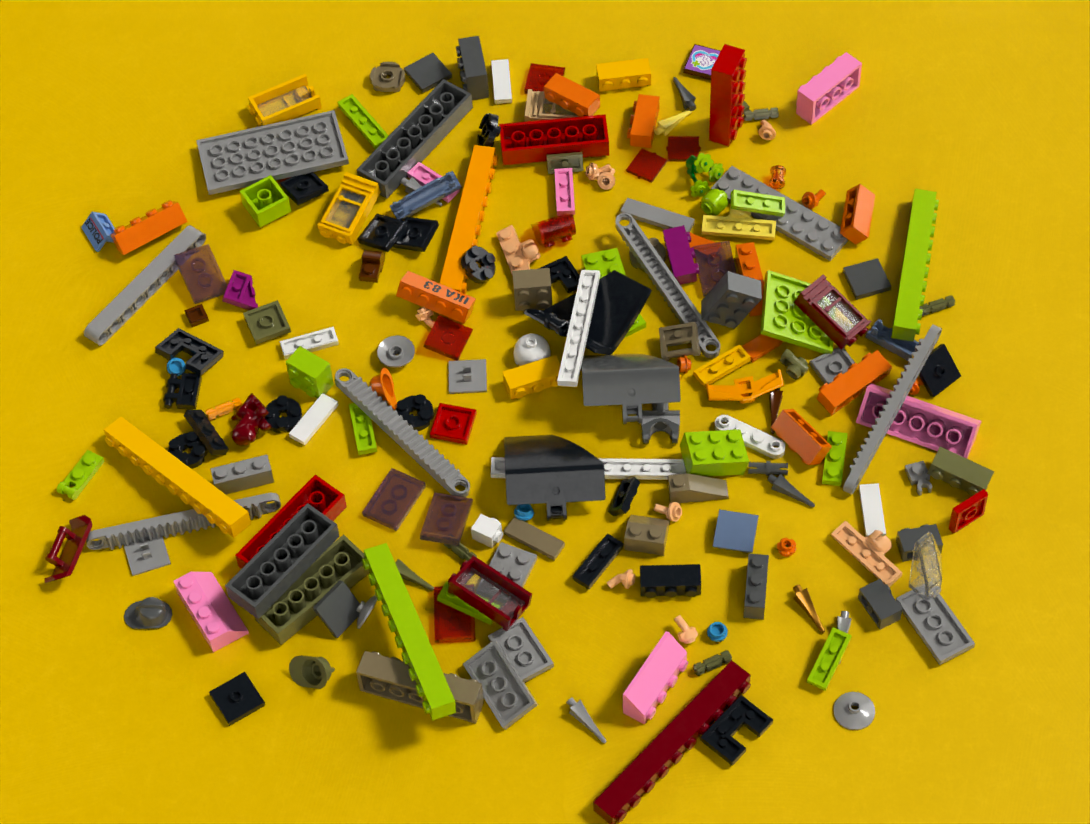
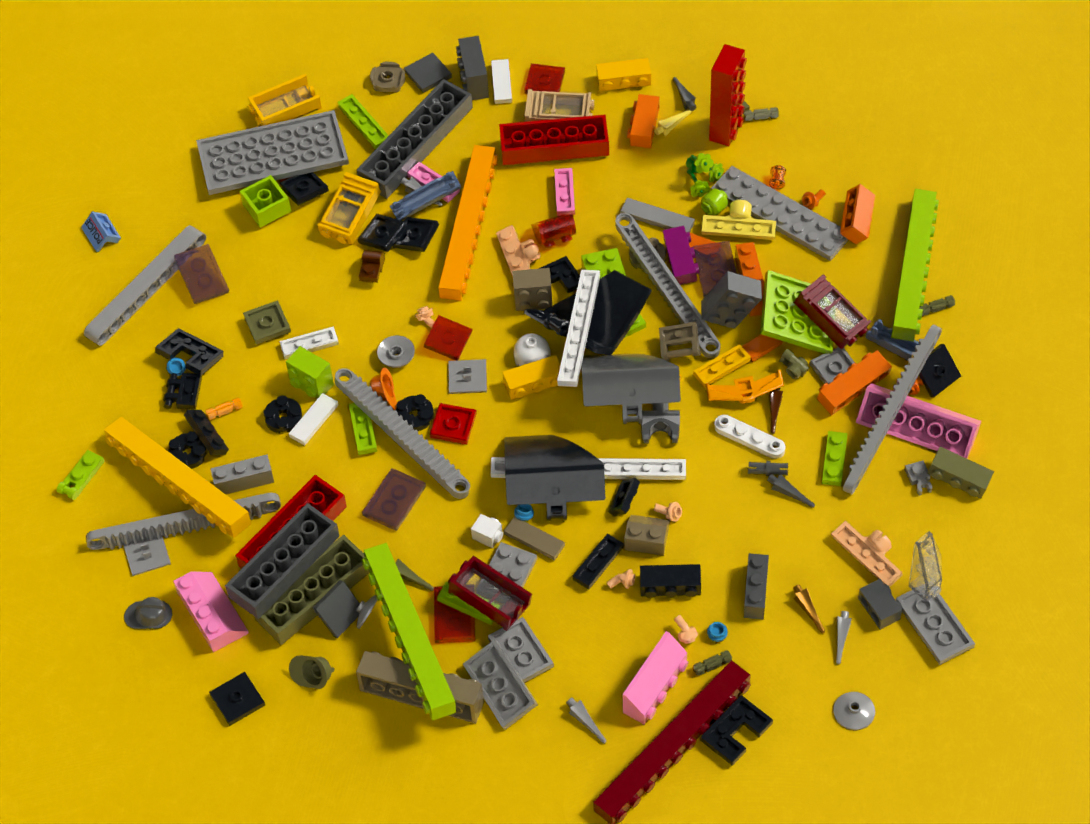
(76, 539): dark red piece -> none
(148, 227): orange brick -> none
(196, 315): reddish brown tile -> none
(240, 291): magenta wing -> none
(250, 418): dark red animal -> none
(435, 297): orange brick -> none
(446, 519): tile -> none
(461, 551): olive axle -> none
(486, 262): black plate -> none
(490, 130): black plate -> none
(565, 160): olive plate -> none
(571, 96): orange brick -> none
(593, 171): light nougat plate -> none
(606, 180): light nougat plate -> none
(646, 165): clear red piece -> none
(682, 147): clear red piece -> none
(684, 364): orange plate -> none
(695, 488): dark tan slope -> none
(701, 61): tile -> none
(714, 453): lime brick -> none
(735, 531): sand blue slope -> none
(758, 203): lime plate -> none
(766, 131): light nougat plate -> none
(786, 551): orange plate -> none
(801, 437): orange brick -> none
(828, 88): bright pink brick -> none
(829, 658): lime plate -> none
(867, 279): dark grey tile -> none
(872, 508): white tile -> none
(907, 537): dark grey brick -> none
(968, 511): red tile -> none

